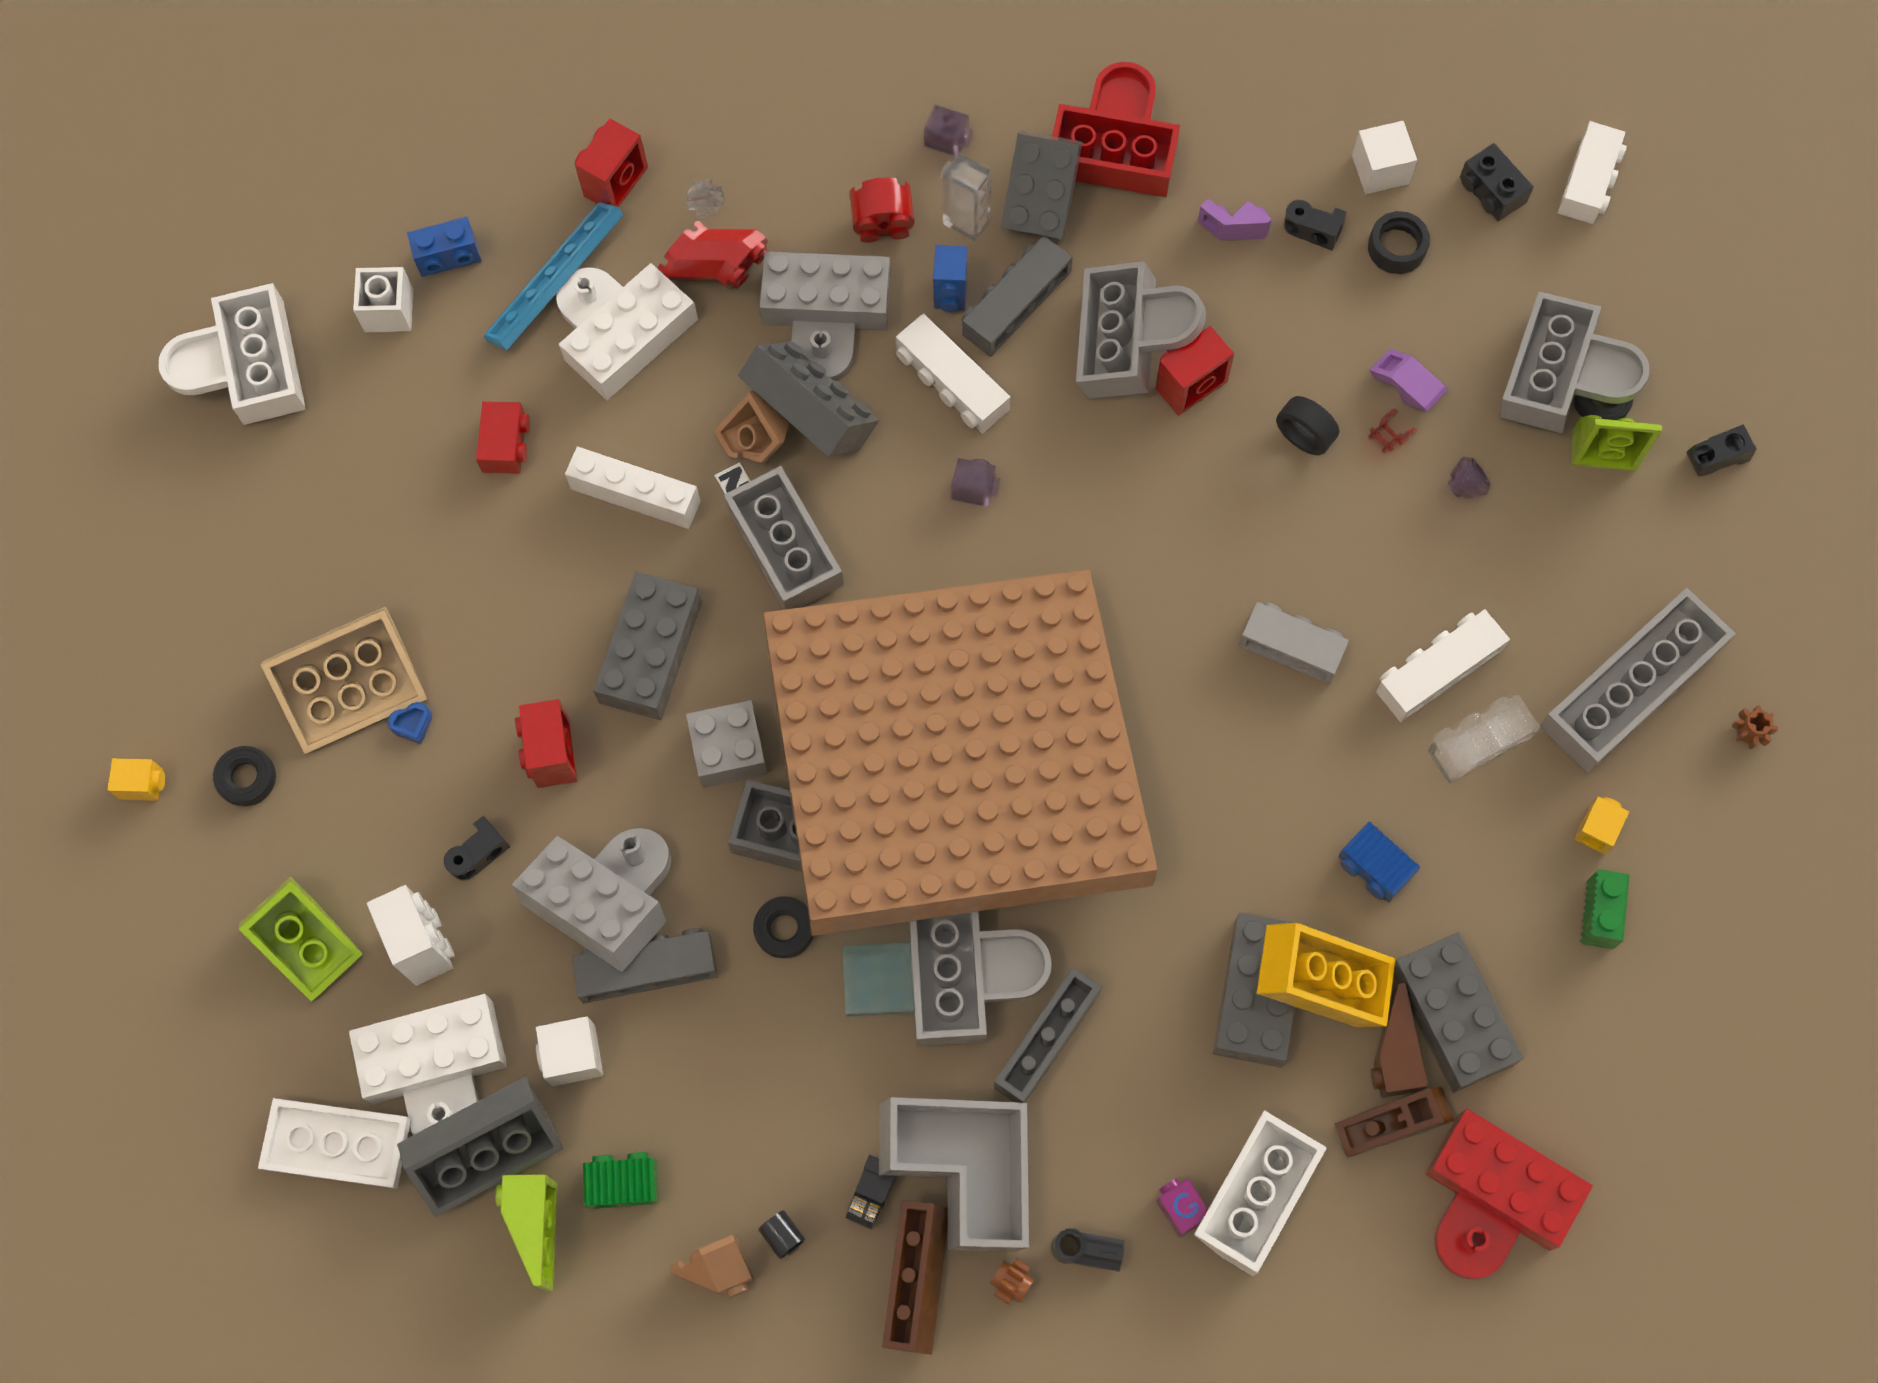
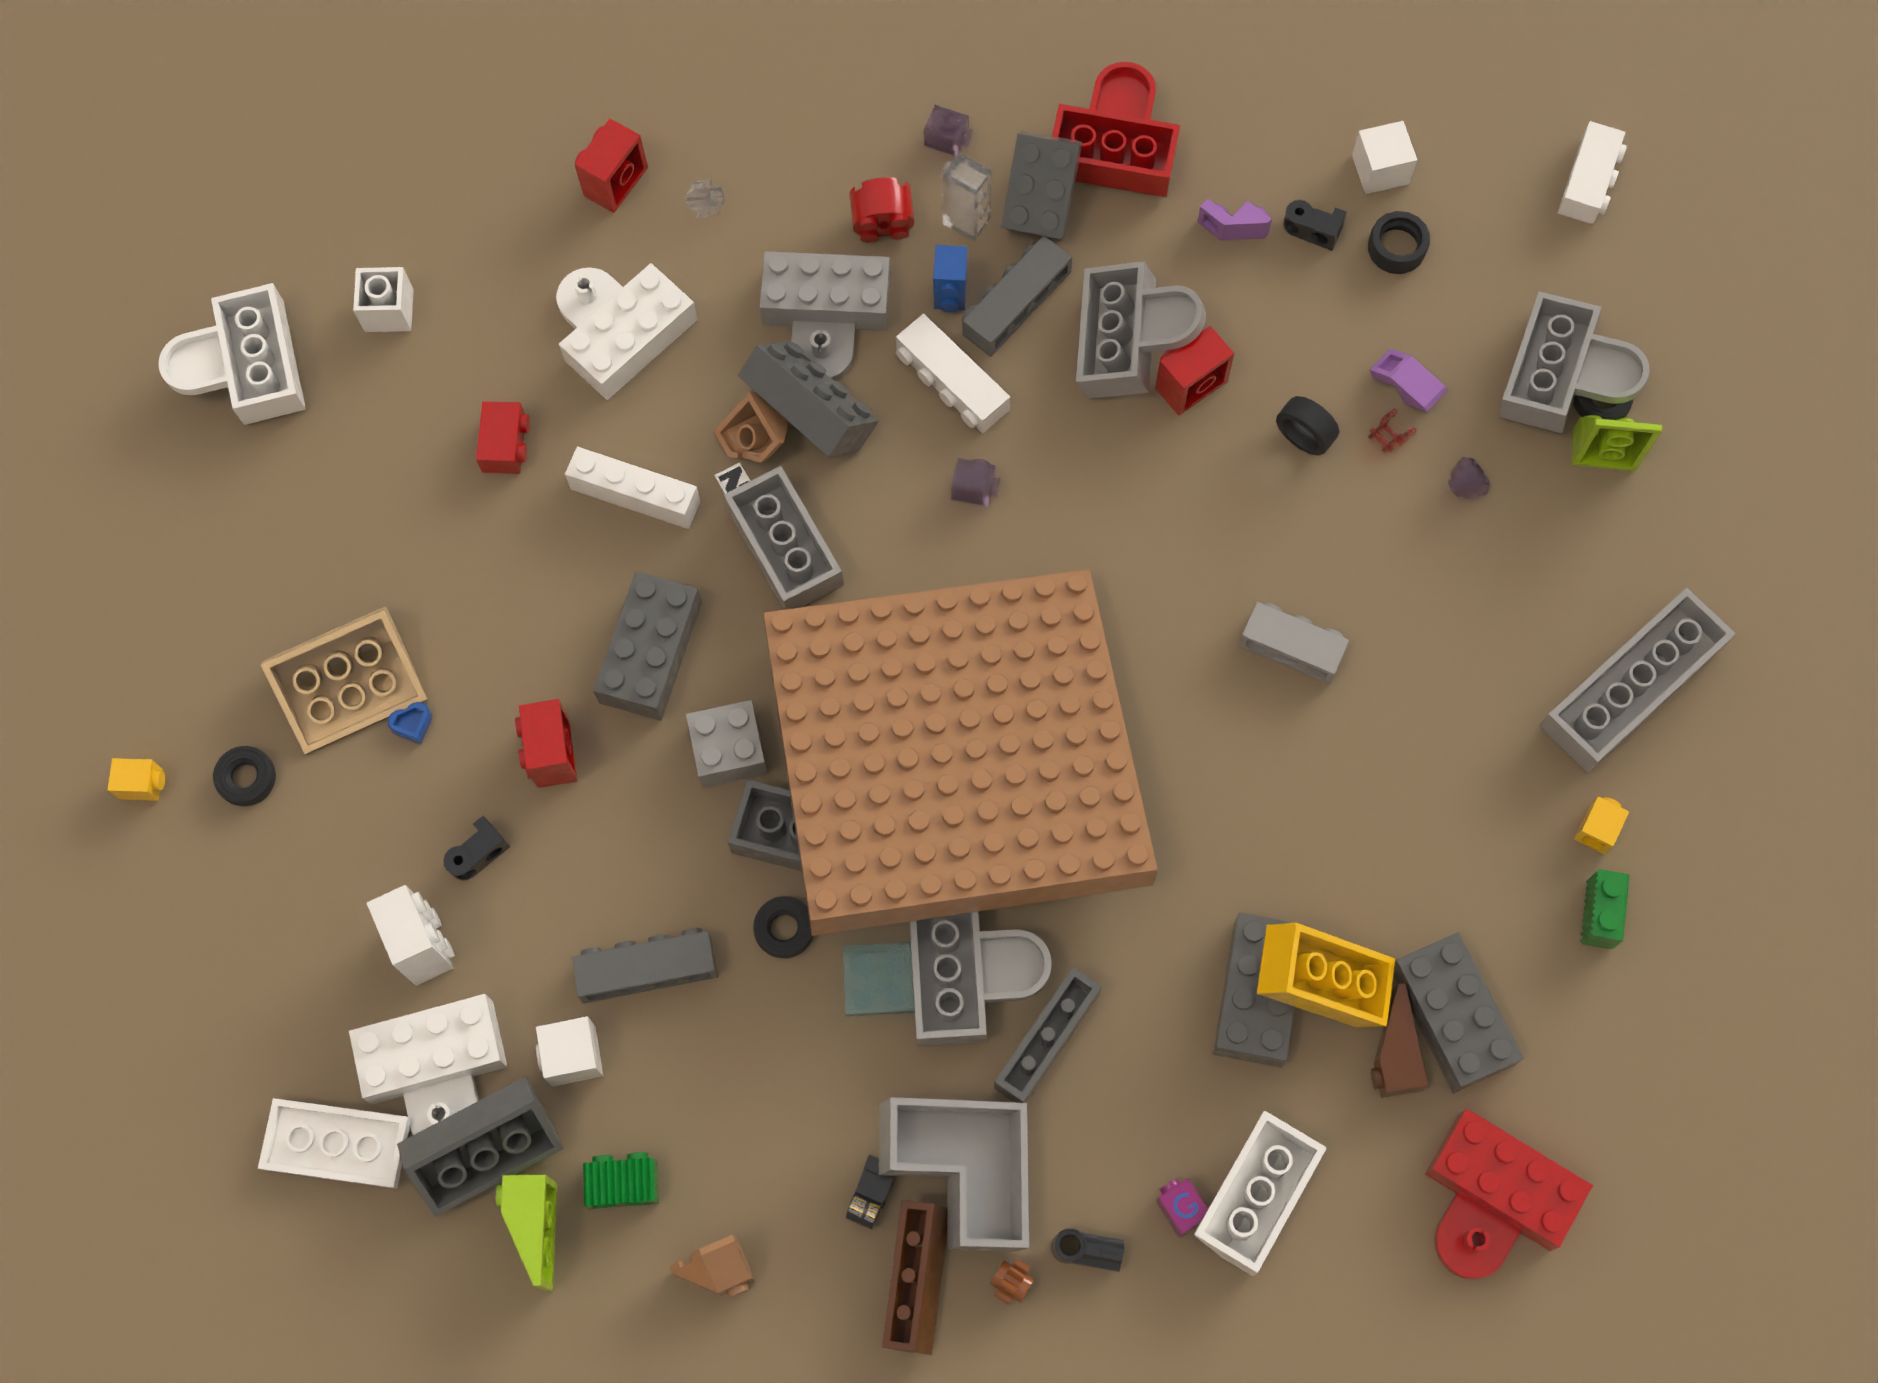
(300, 939): lime slope -> none
(444, 246): blue brick -> none
(553, 275): dark azure tile -> none
(601, 899): light grey brick -> none
(714, 255): red brick -> none
(781, 1234): black piece -> none
(1378, 862): blue brick -> none
(1395, 1121): reddish brown slope -> none
(1442, 665): white brick -> none
(1482, 737): clear brick -> none
(1495, 182): black brick -> none
(1722, 451): black leg -> none
(1748, 732): dark orange gear -> none

